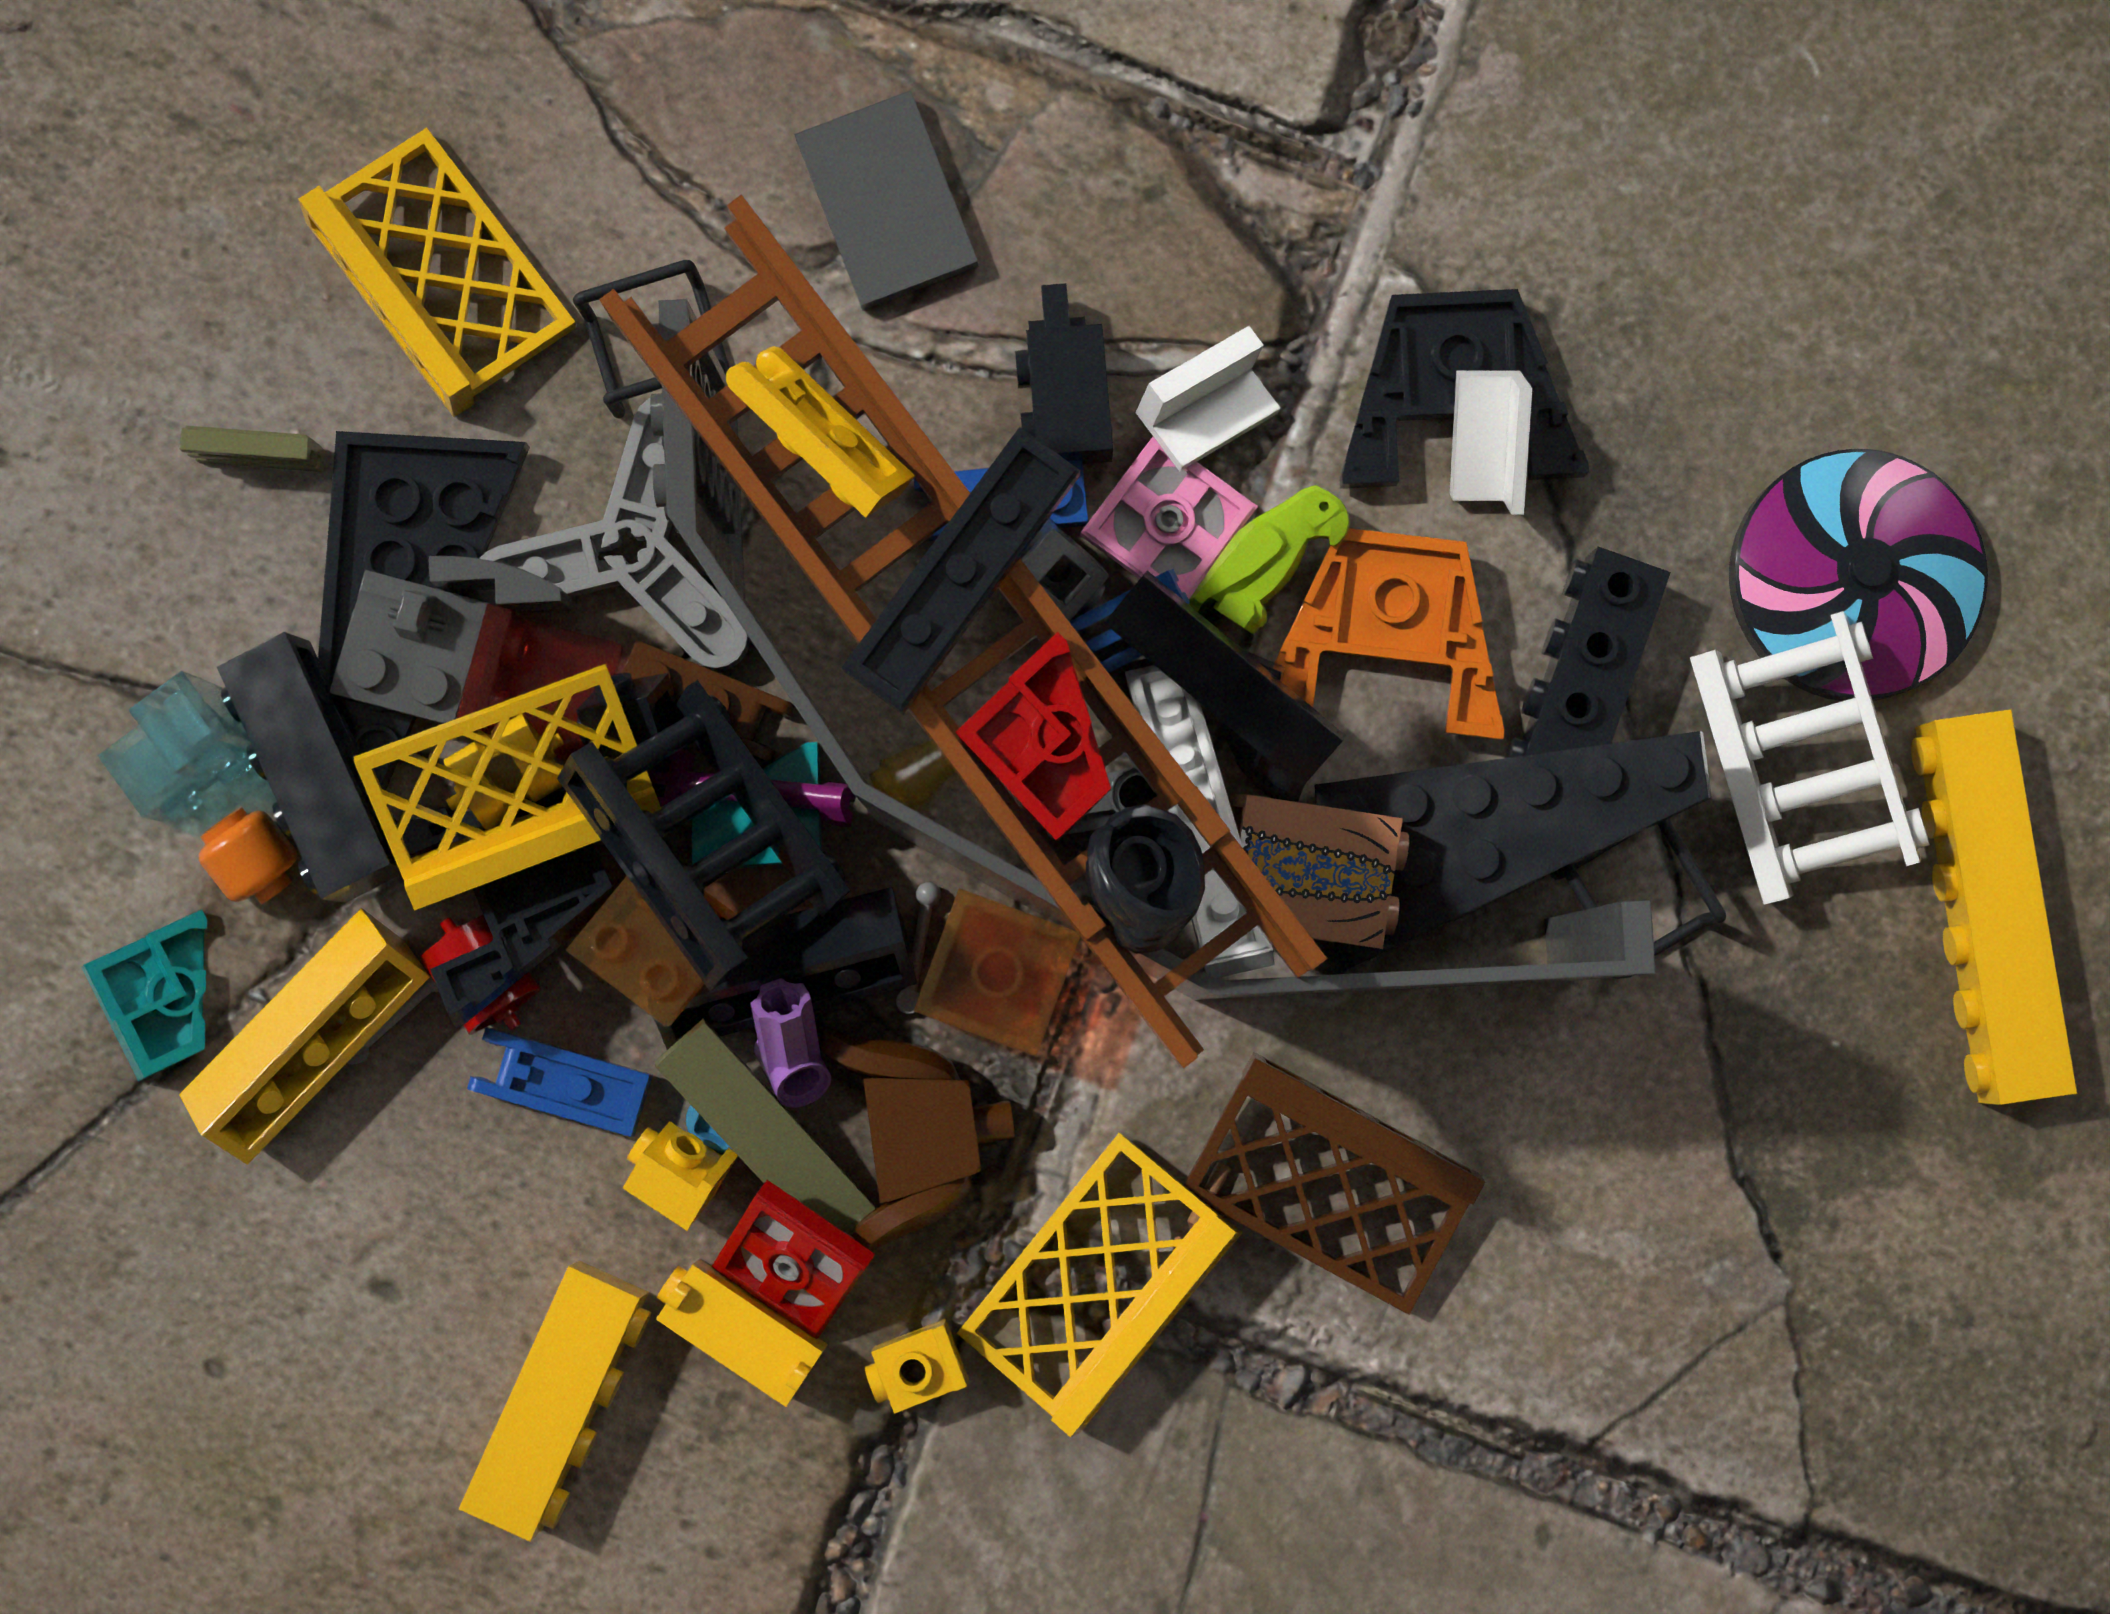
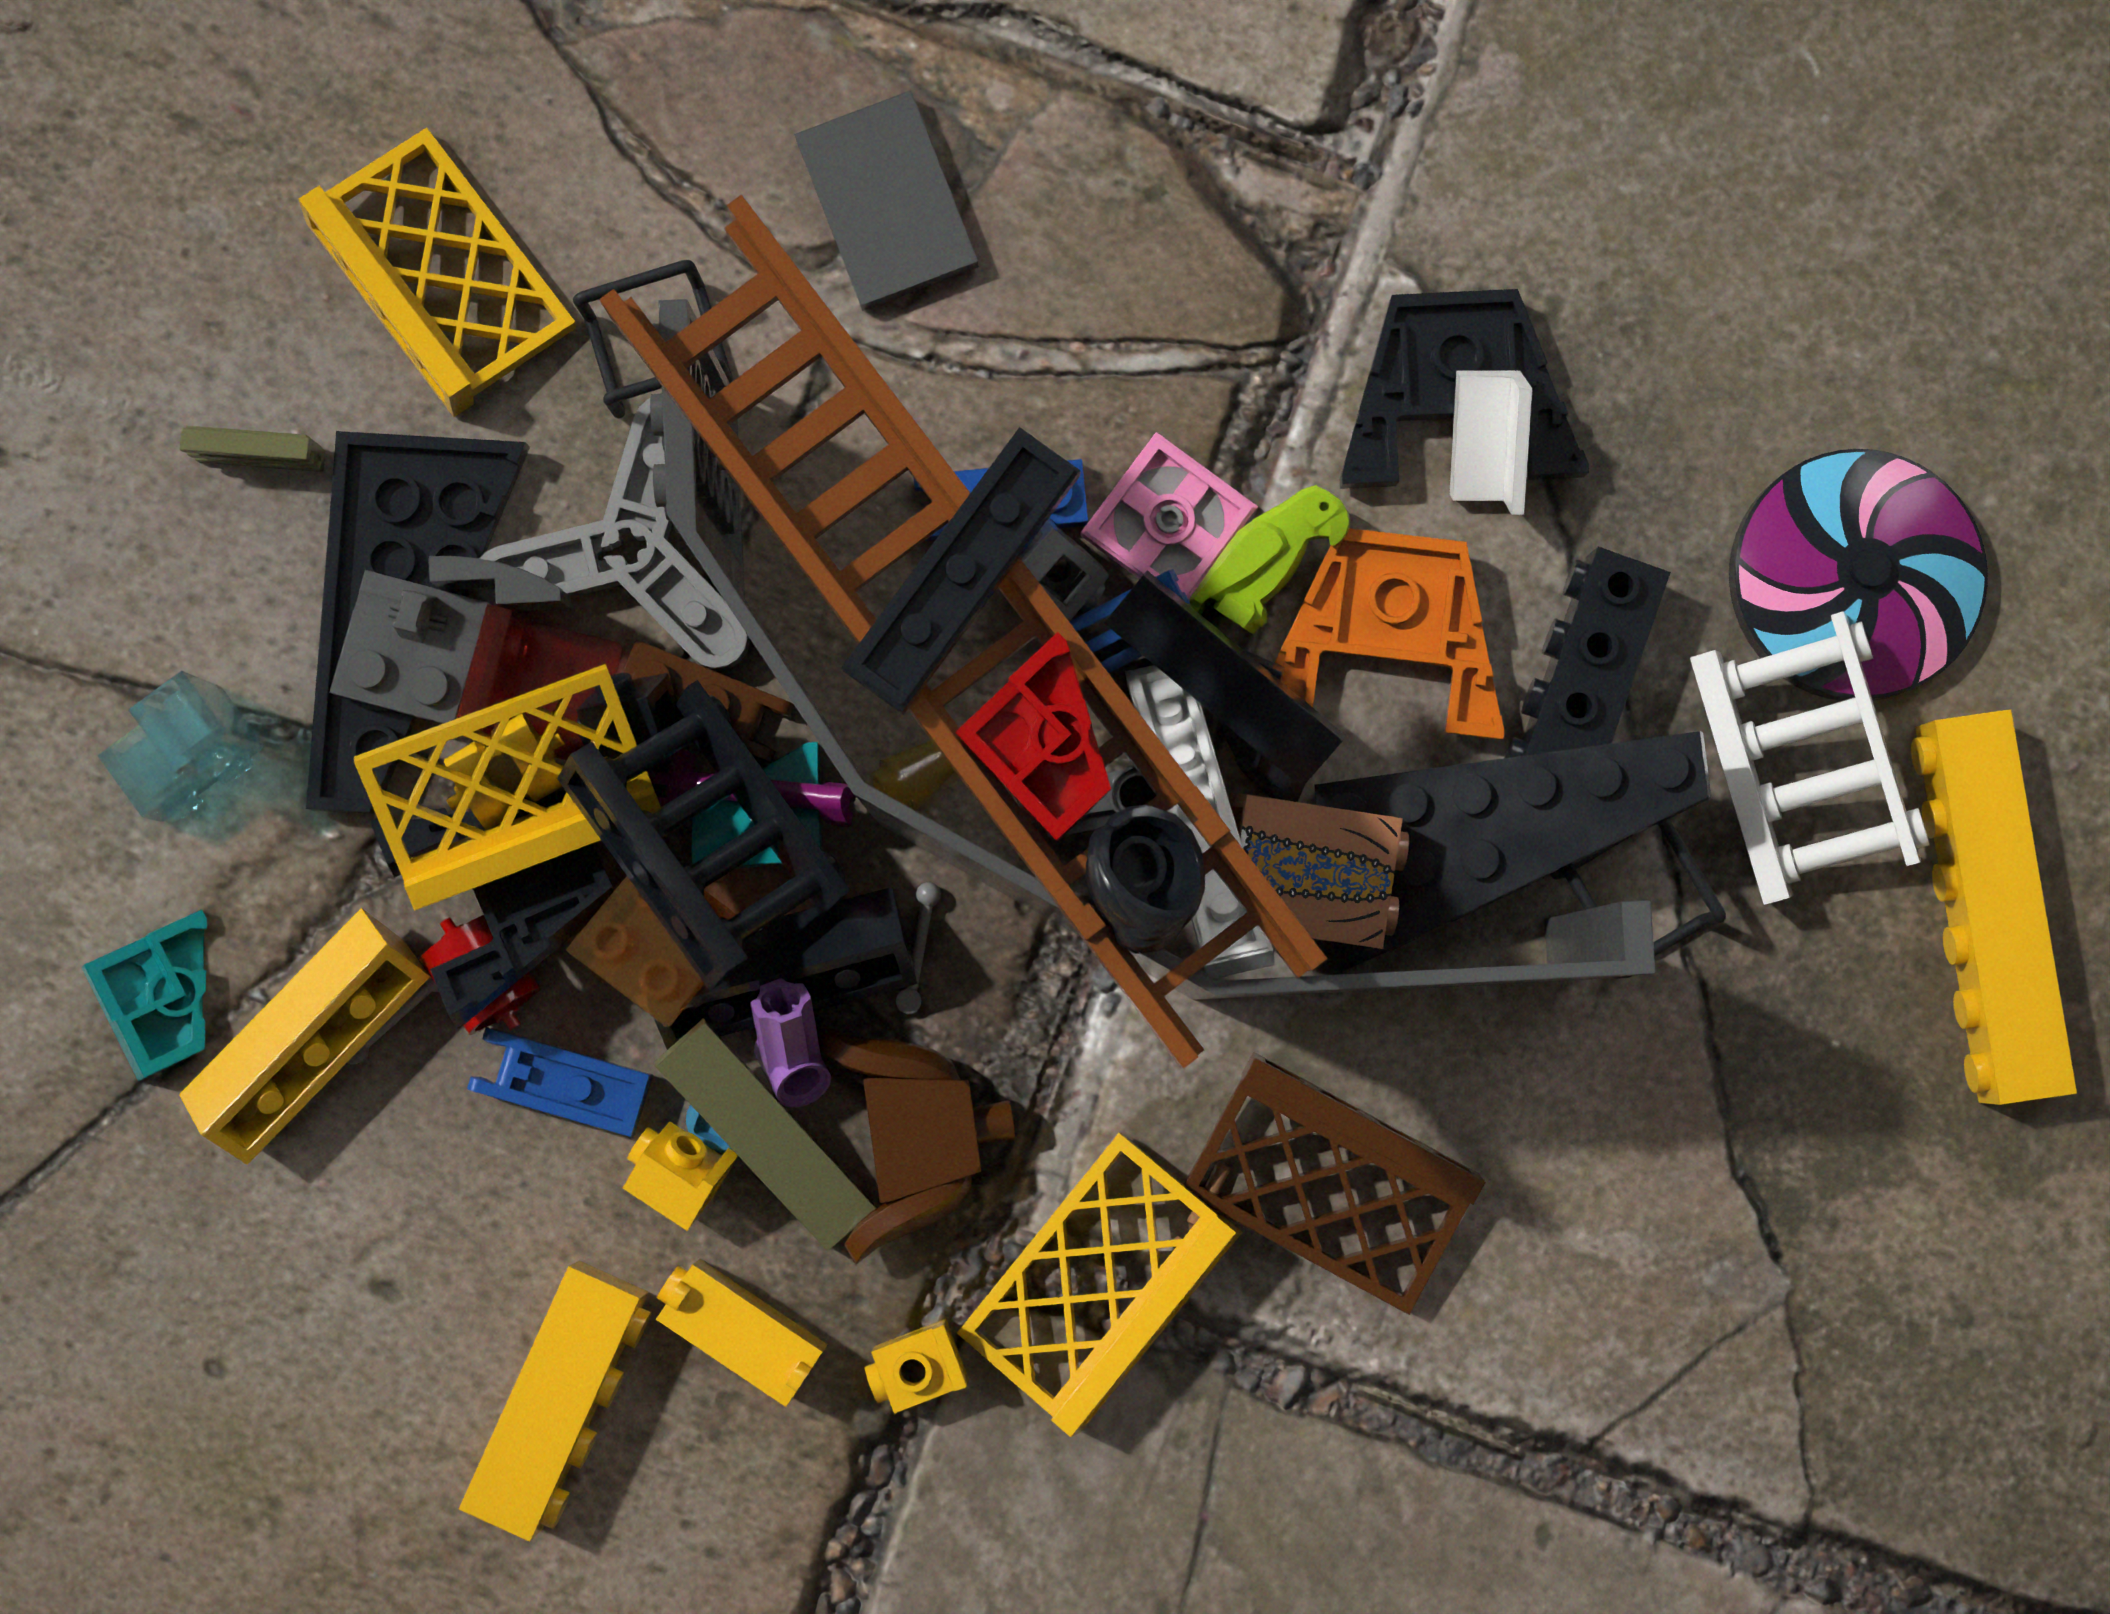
(247, 856): orange head -> none
(309, 761): black brick -> none
(792, 1259): red piece -> none
(819, 430): yellow hinge -> none
(997, 972): clear orange brick -> none
(1066, 382): black hinge -> none
(1207, 400): white panel -> none

